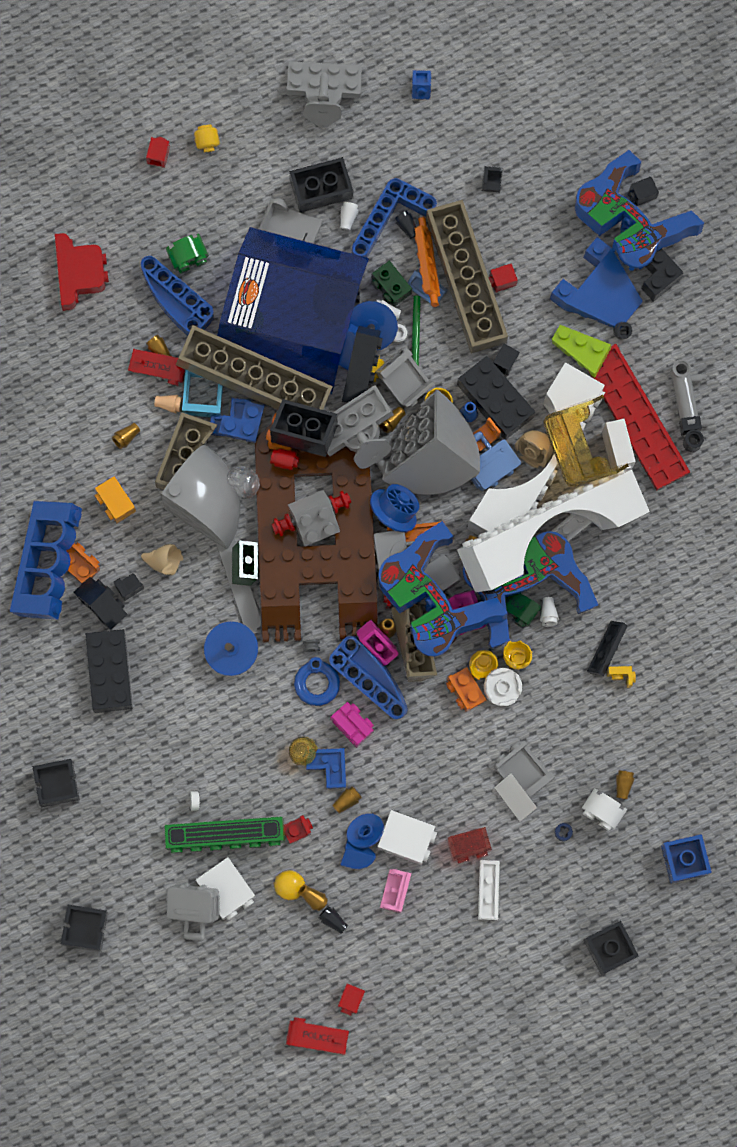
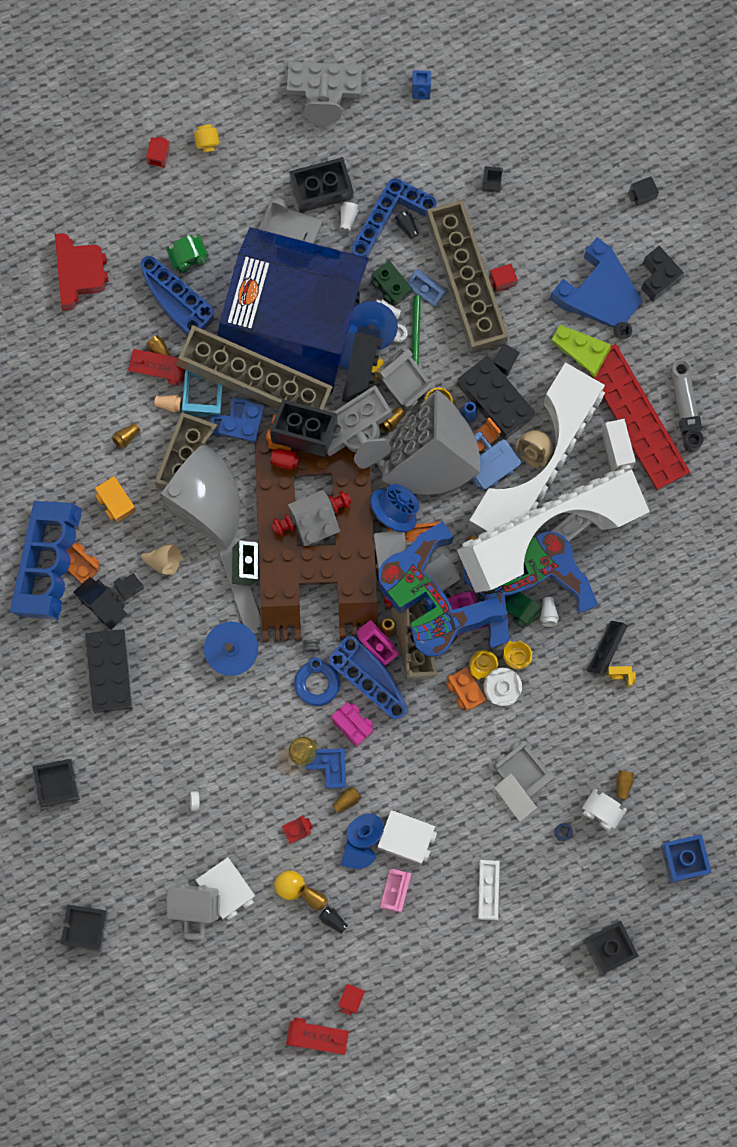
(224, 833): brick -> none
(244, 481): clear hair -> none
(427, 262): orange plate -> none
(468, 845): clear red brick -> none
(572, 448): clear yellow windscreen -> none
(603, 207): blue animal -> none

